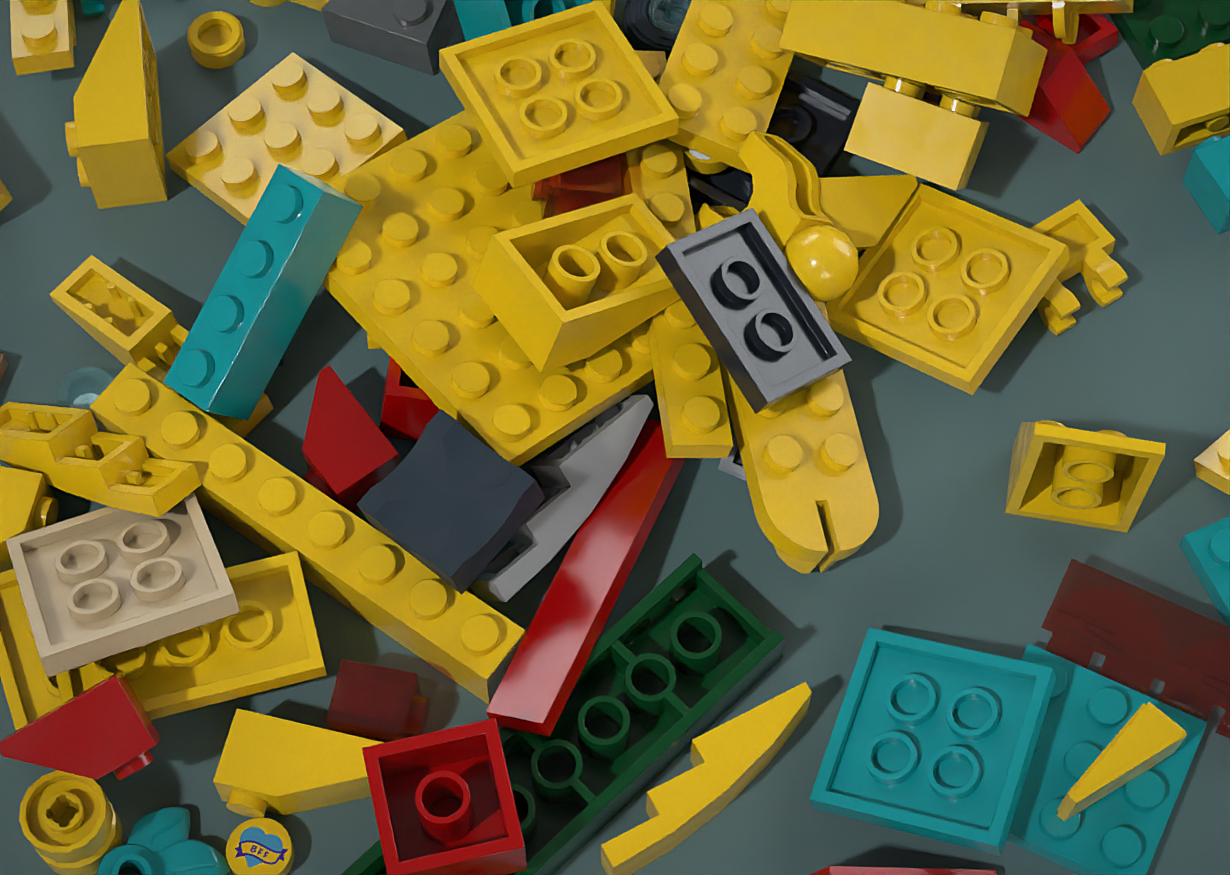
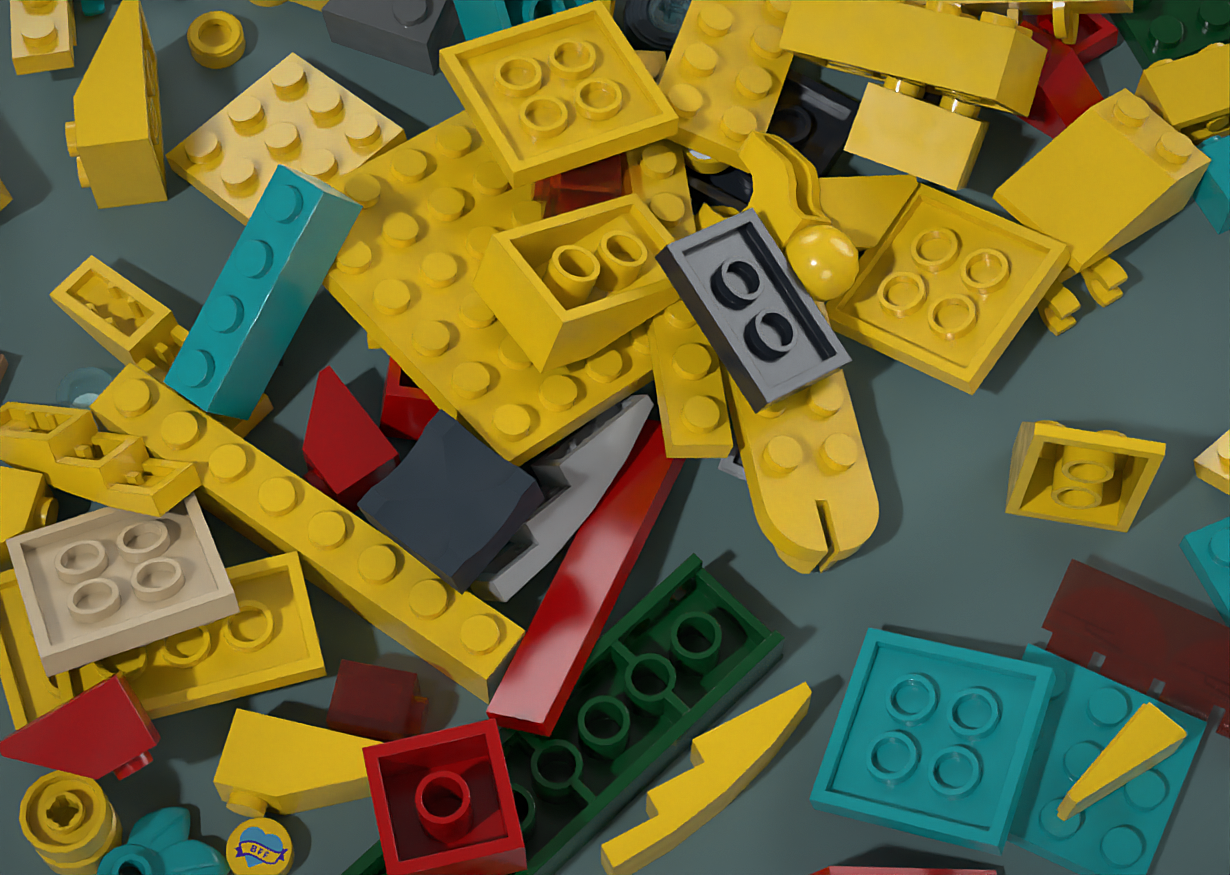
(1105, 179): none -> yellow slope

